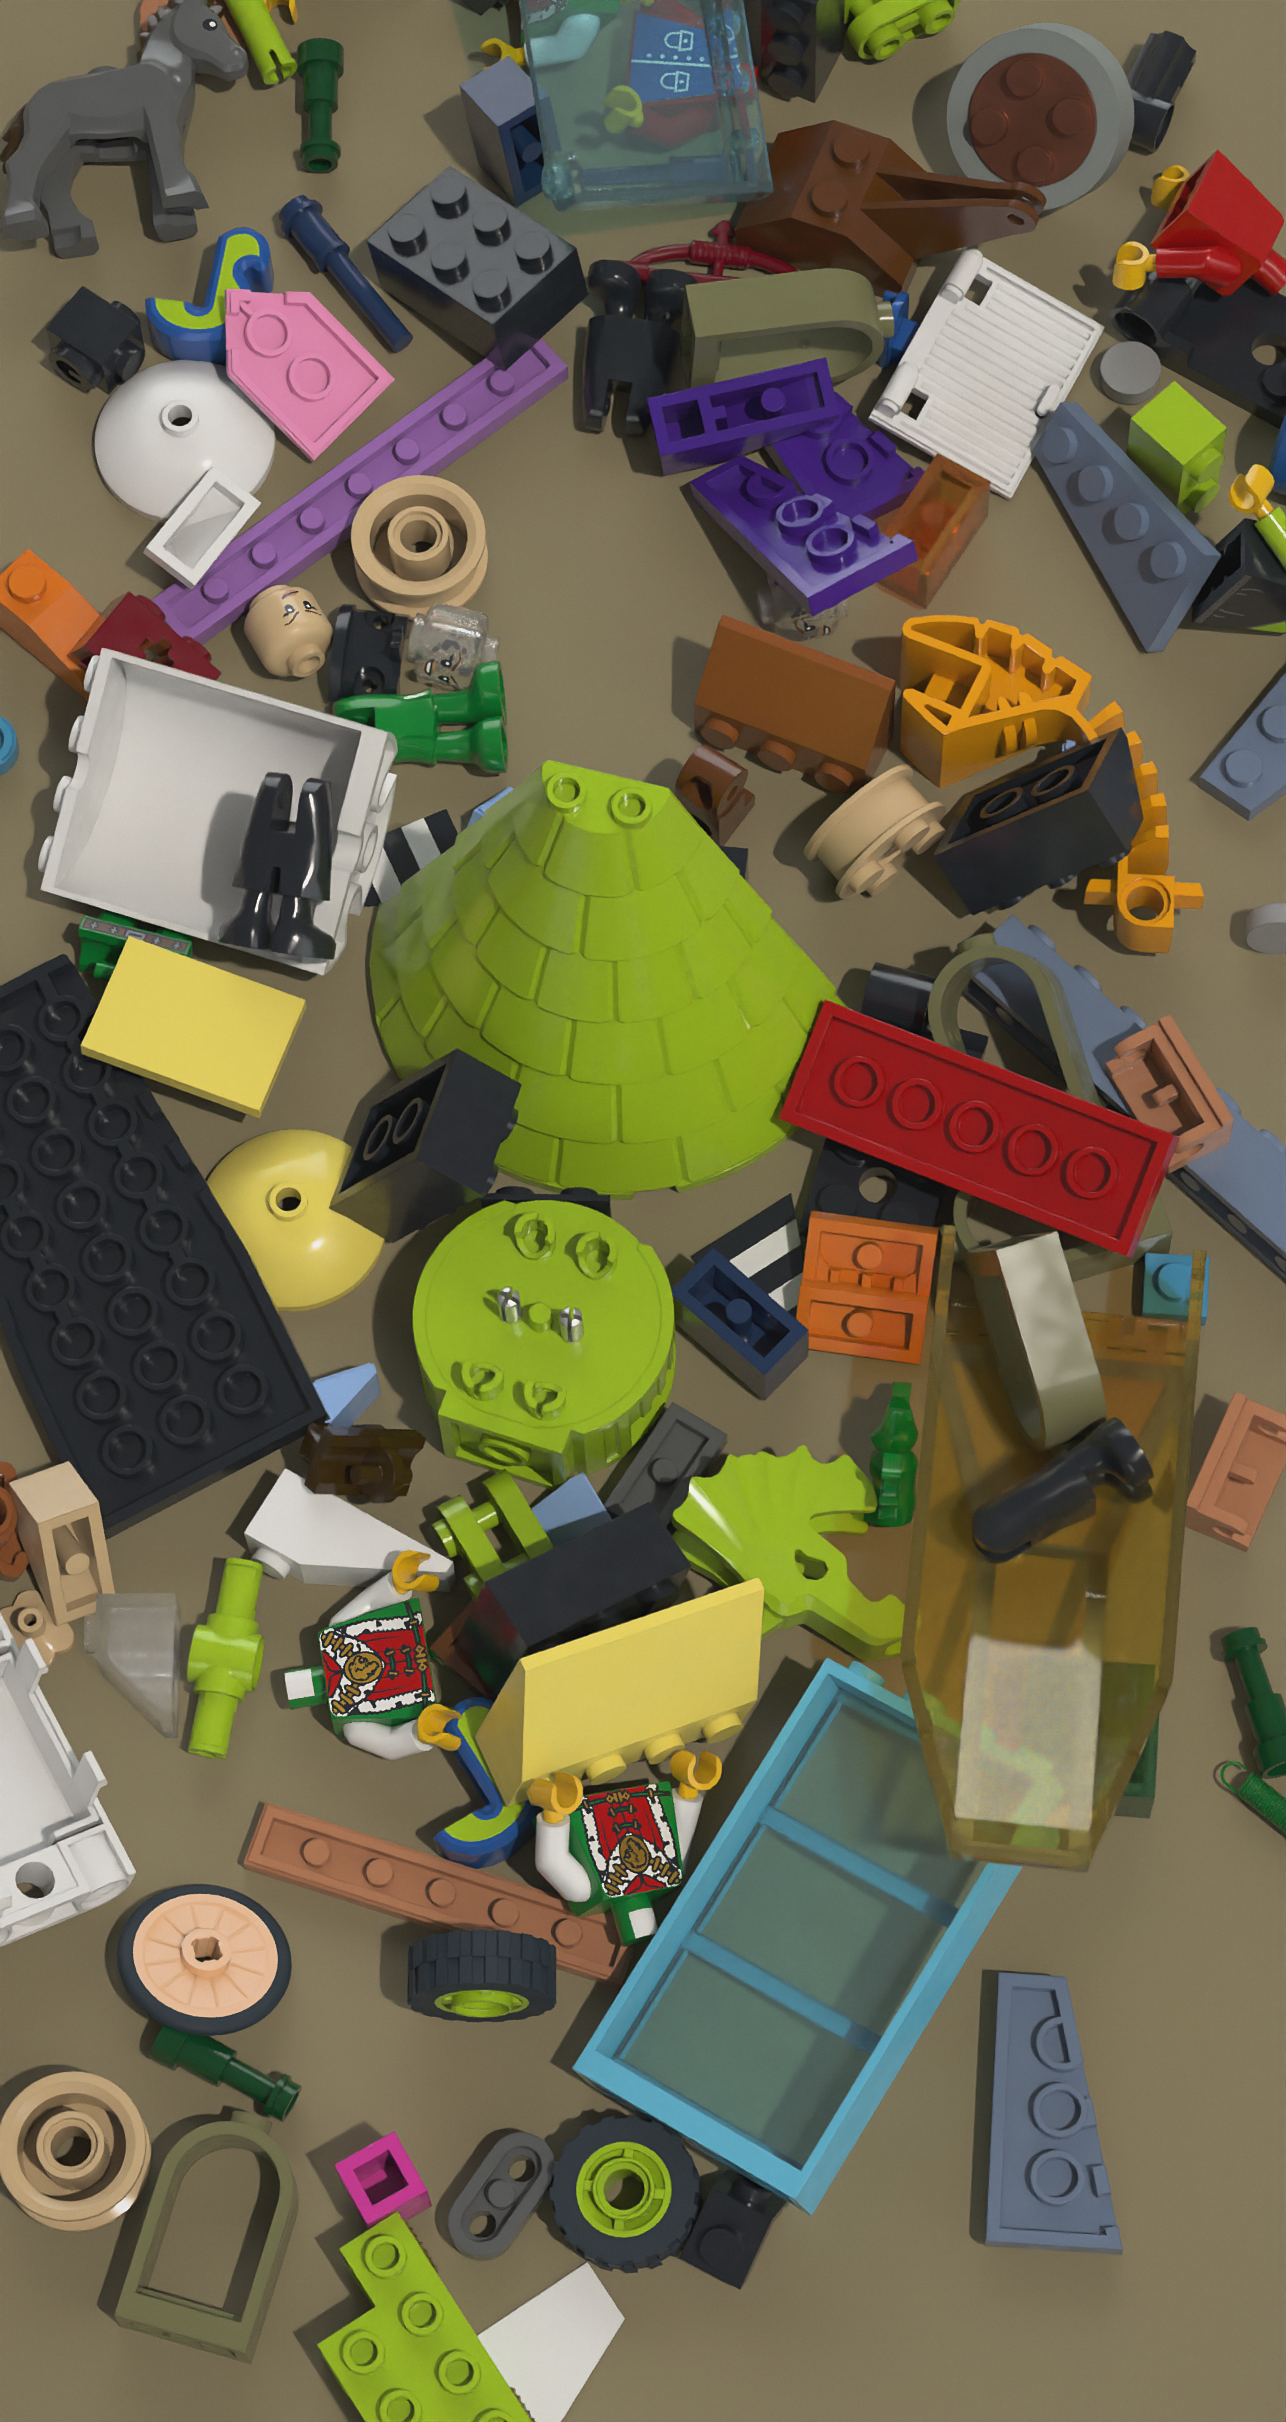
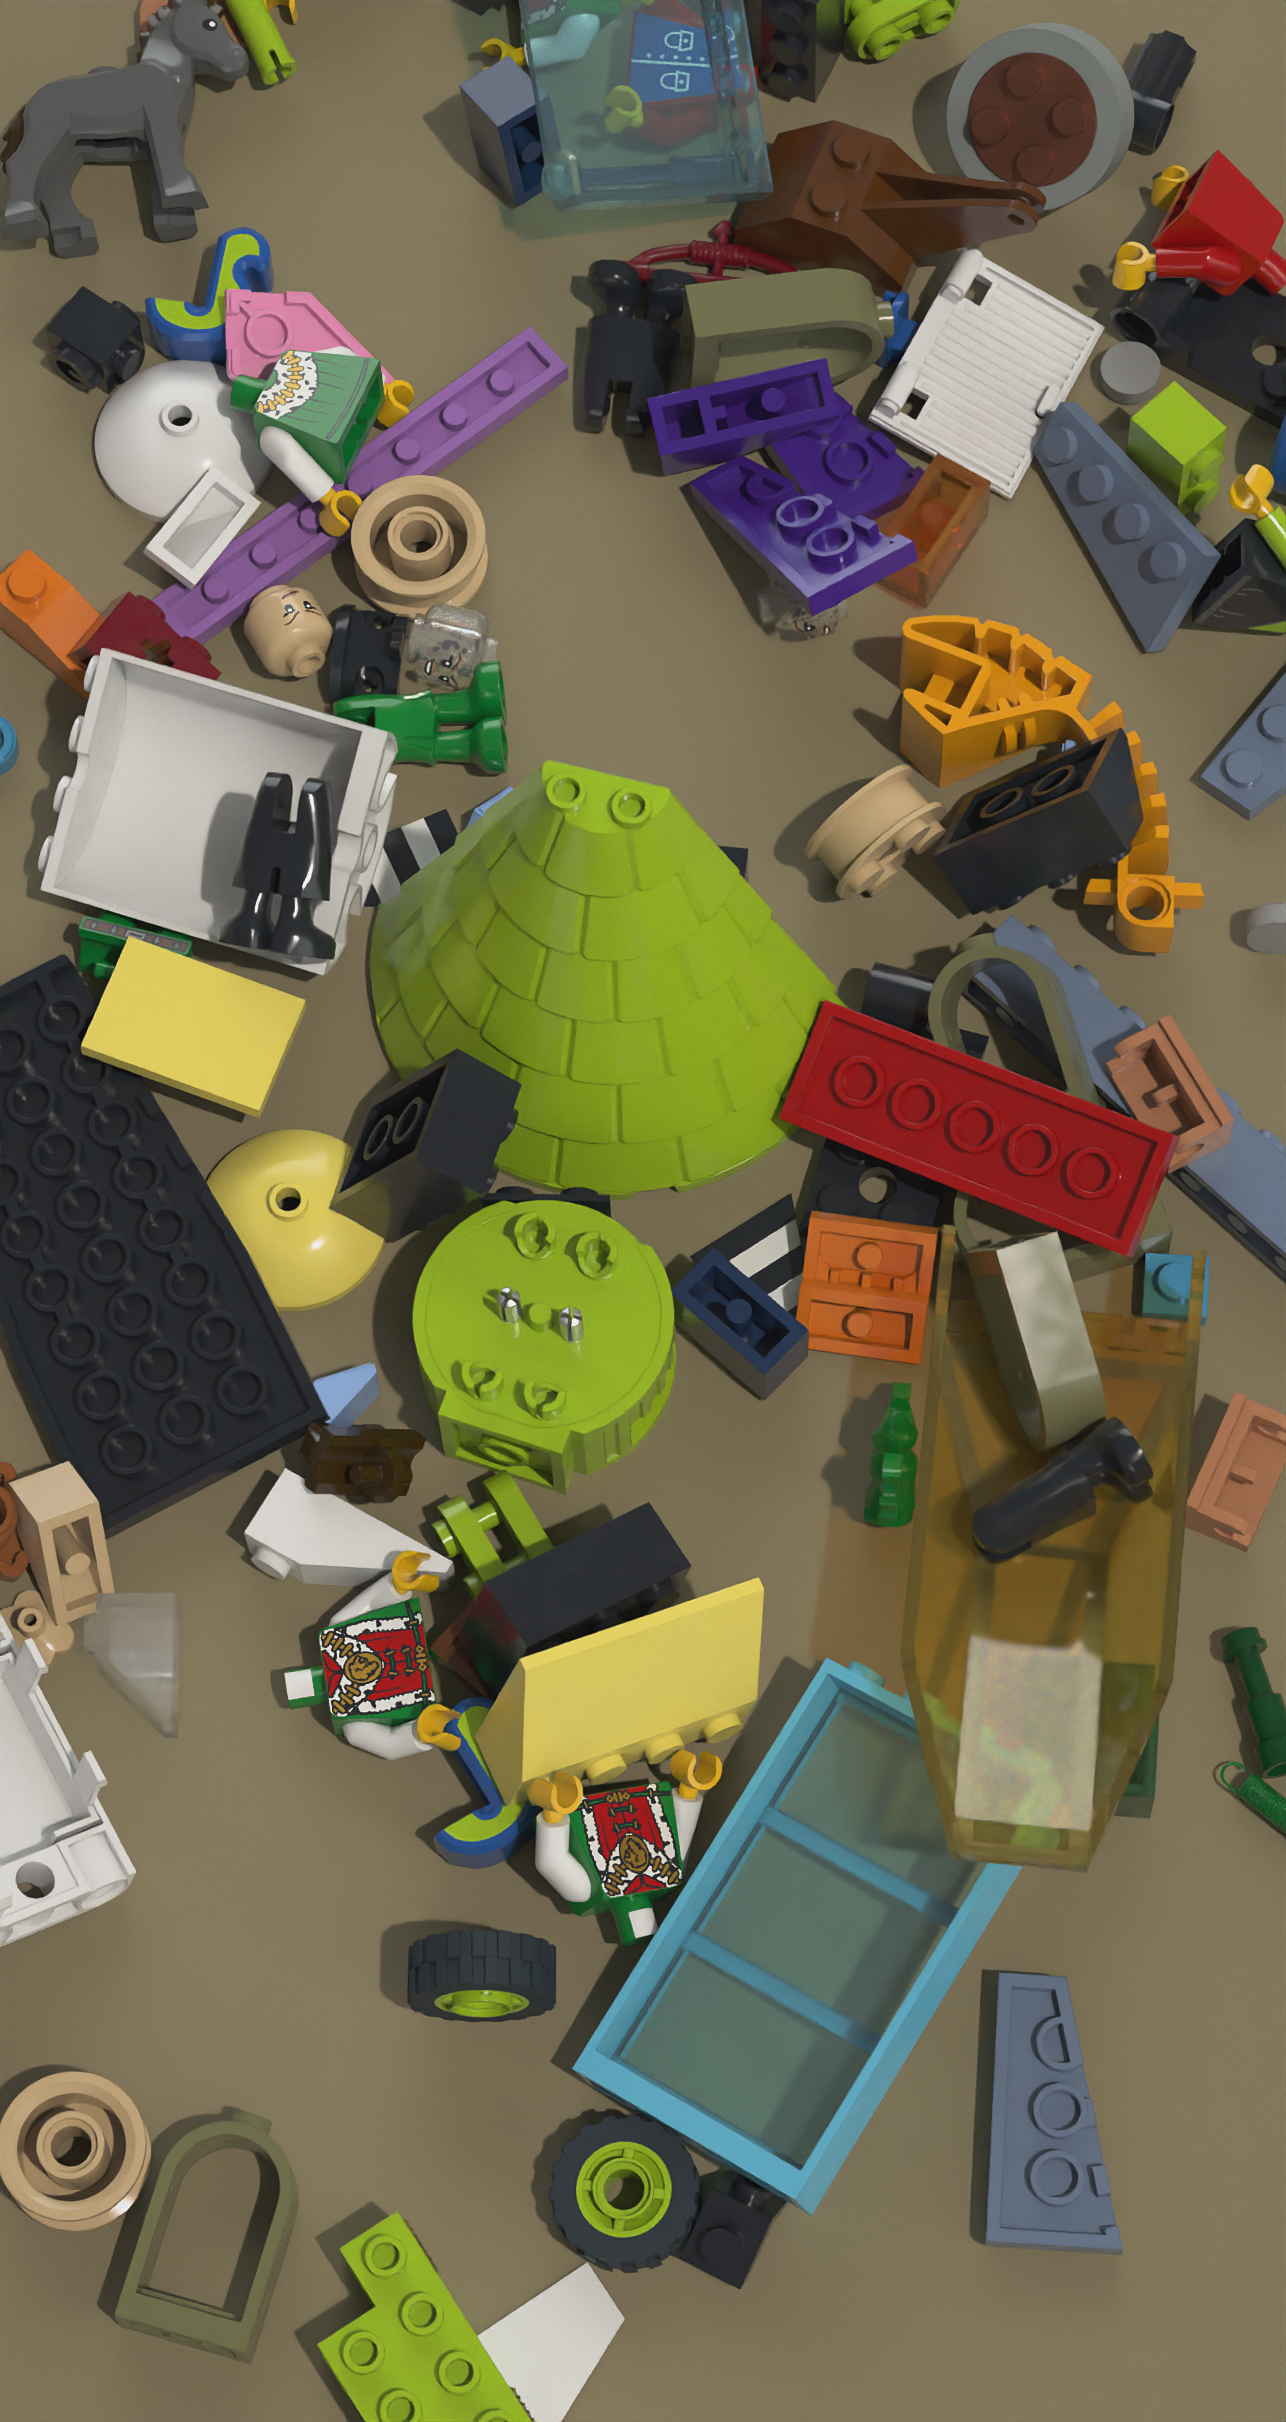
(209, 1997): light nougat wheel -> none
(219, 2064): dark green piece -> none
(225, 1658): lime pin -> none
(305, 223): dark blue pin -> none
(316, 419): none -> torso
(320, 67): dark green piece -> none
(382, 2182): dark pink brick -> none
(431, 1890): nougat tile -> none
(478, 267): black brick -> none
(500, 2197): dark grey plate -> none
(571, 1510): light blue slope -> none
(662, 1470): dark grey plate -> none
(714, 792): reddish brown leg -> none
(767, 1523): lime animal -> none
(794, 706): dark orange slope -> none

